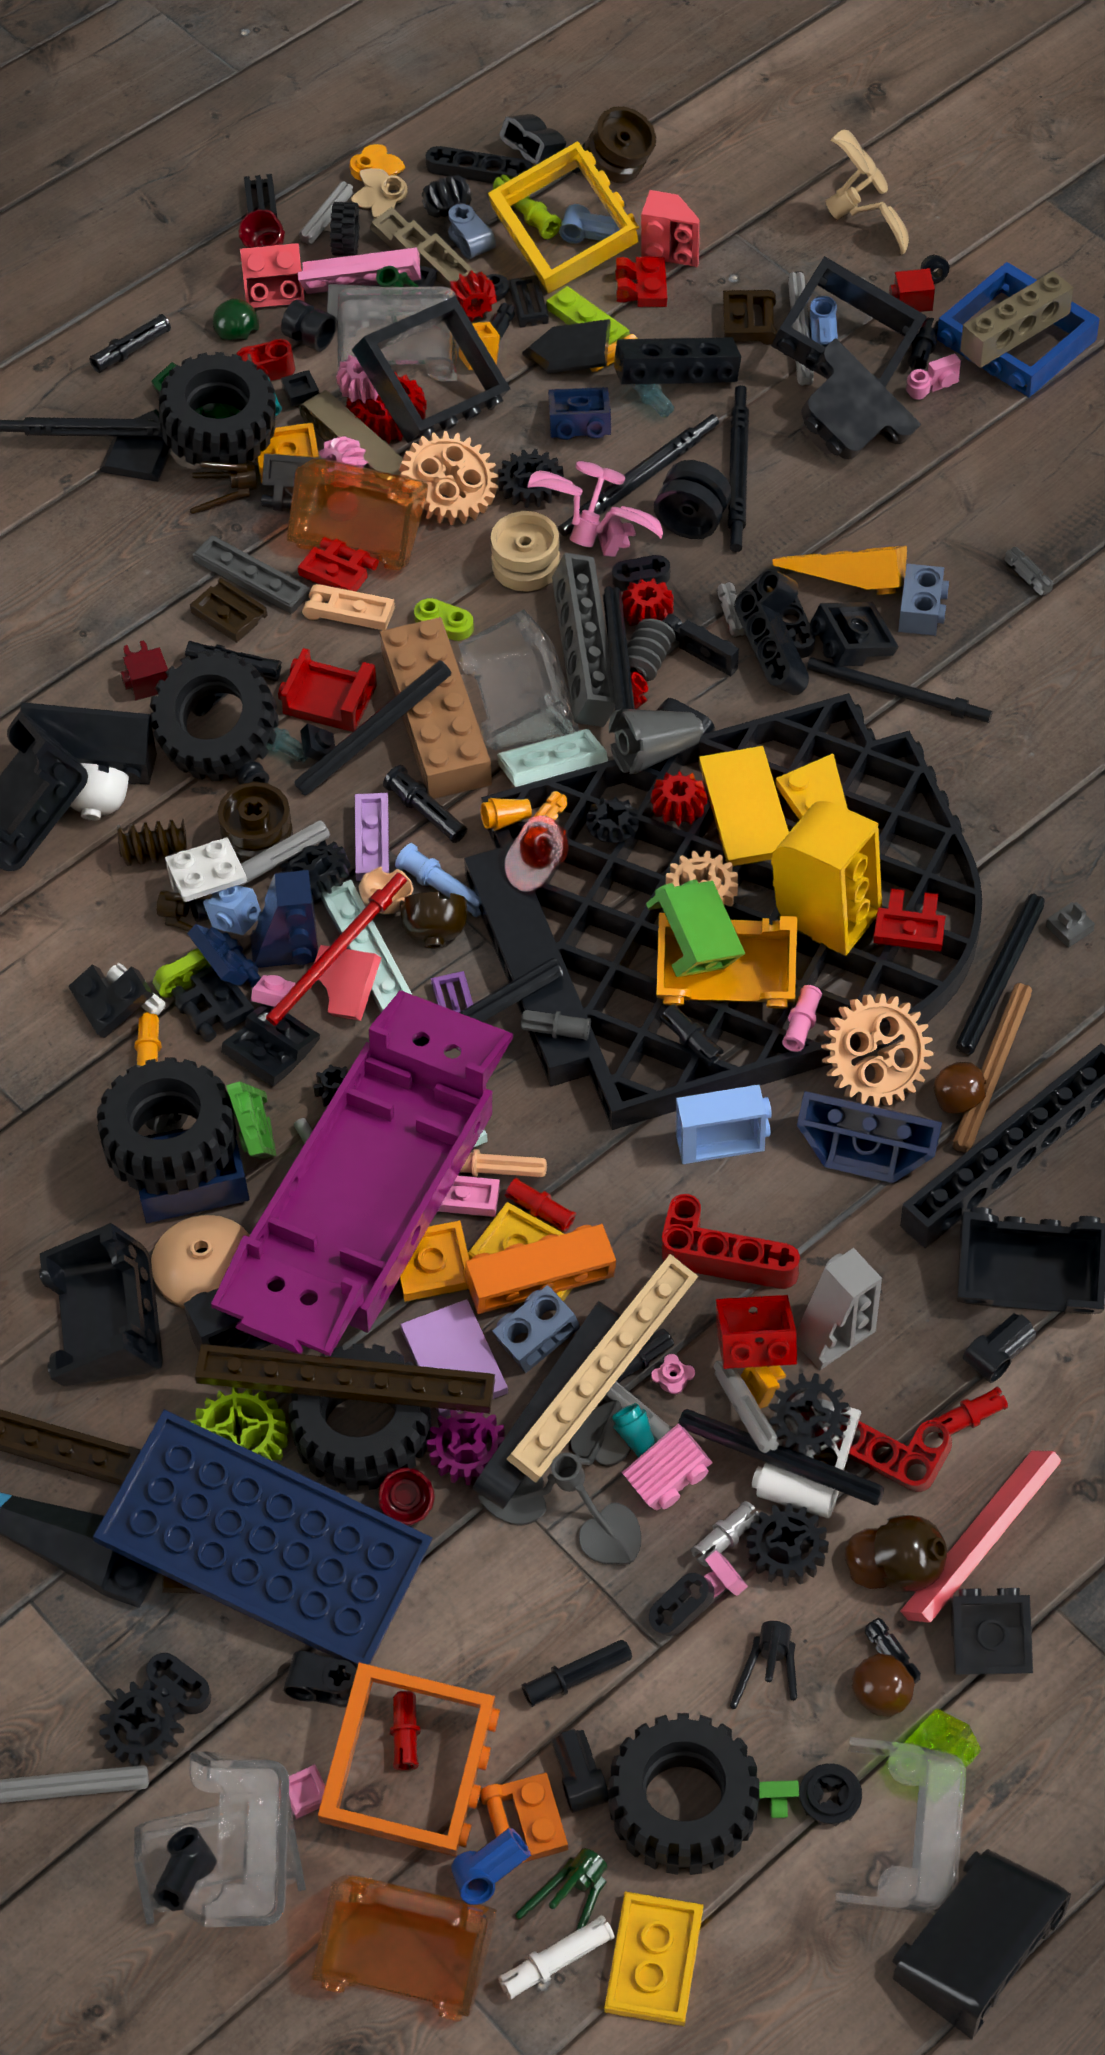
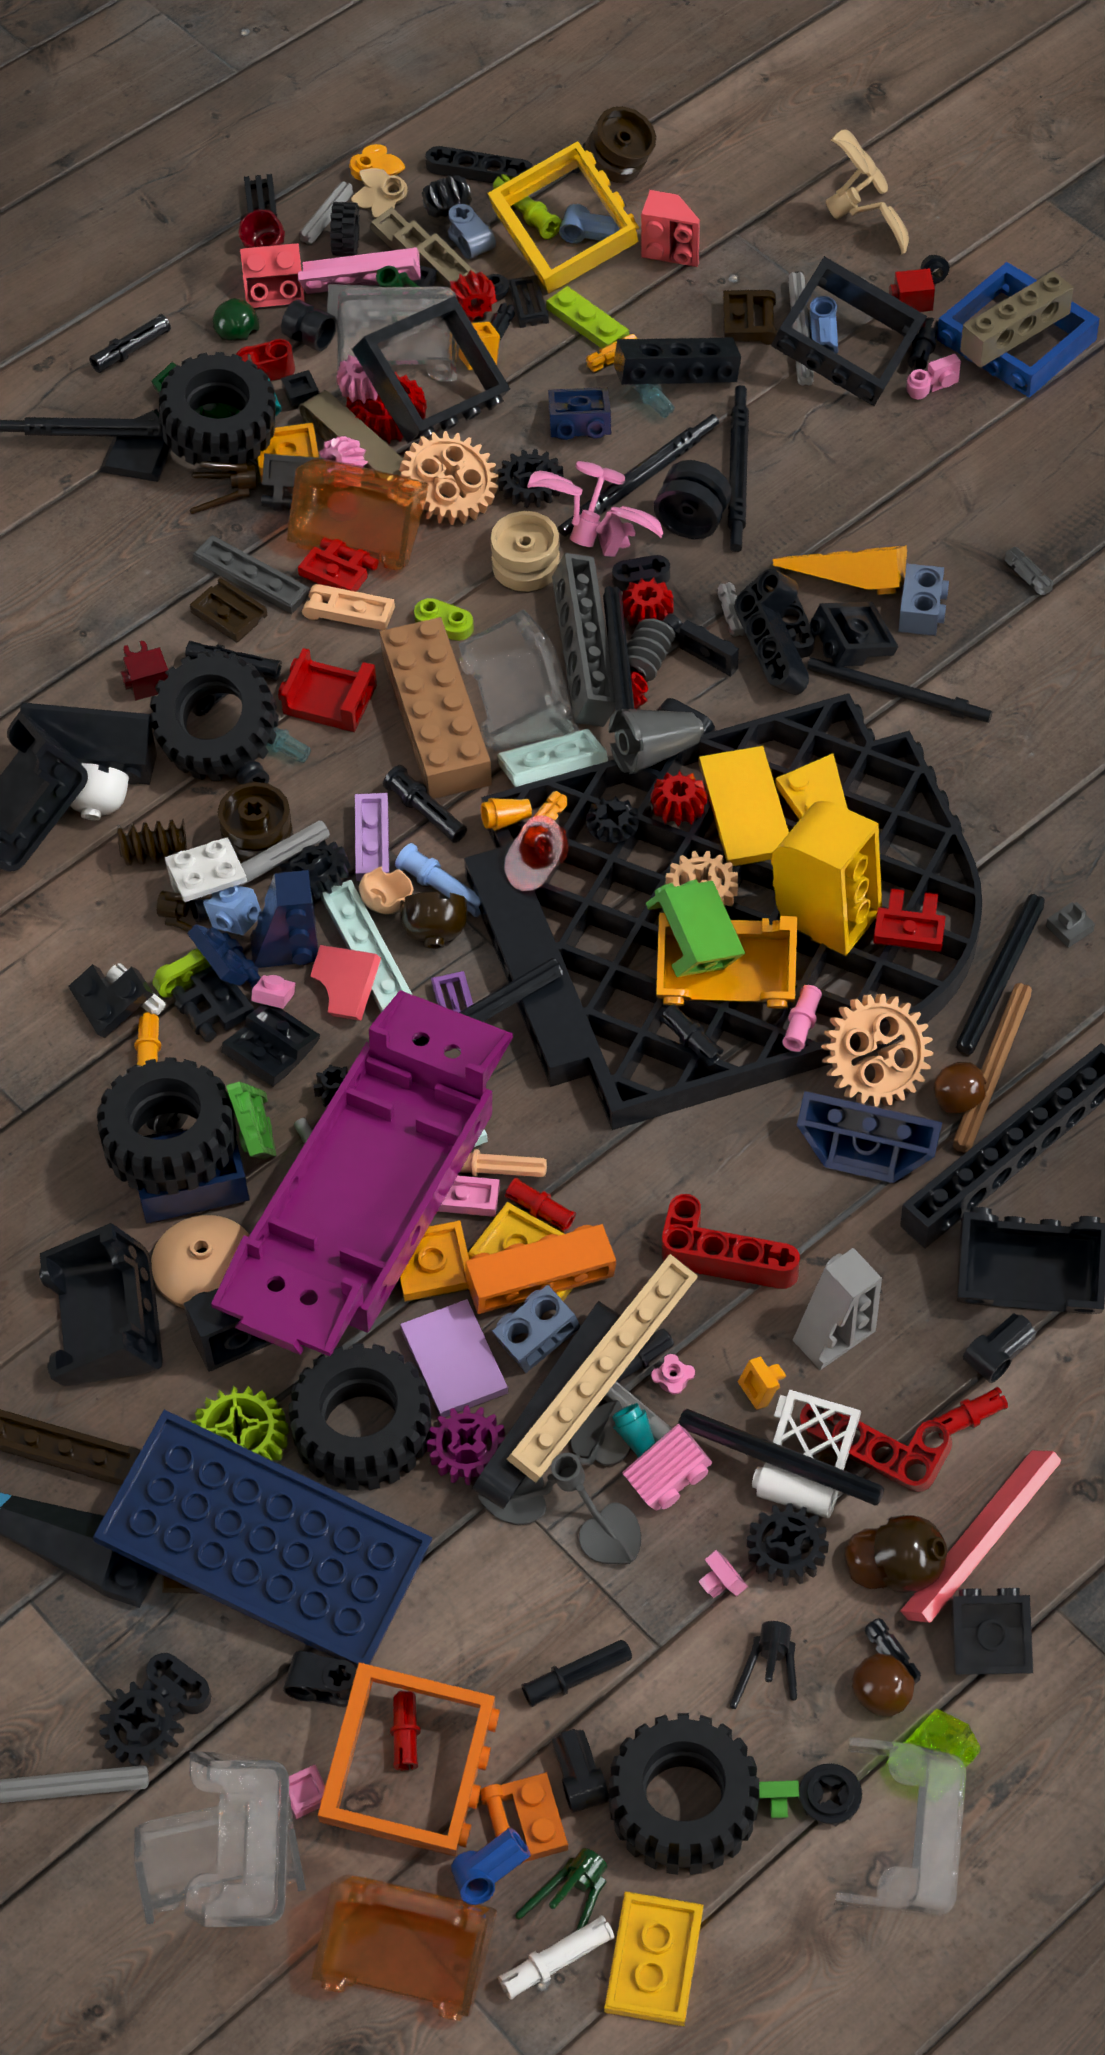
(189, 1862): black piece -> none
(316, 741): black plate -> none
(345, 1378): dark brown plate -> none
(372, 727): black axle -> none
(378, 903): red bar -> none
(406, 1496): dark red hair -> none
(531, 137): black brick -> none
(556, 1024): dark grey axle -> none
(571, 347): black tile -> none
(650, 279): red plate -> none
(687, 1610): black beam -> none
(722, 1124): light blue window -> none
(726, 1532): light grey pin -> none
(740, 1328): red window -> none
(746, 1407): light grey axle -> none
(812, 1398): black gear -> none
(853, 406): black brick -> none
(979, 1939): black windscreen -> none

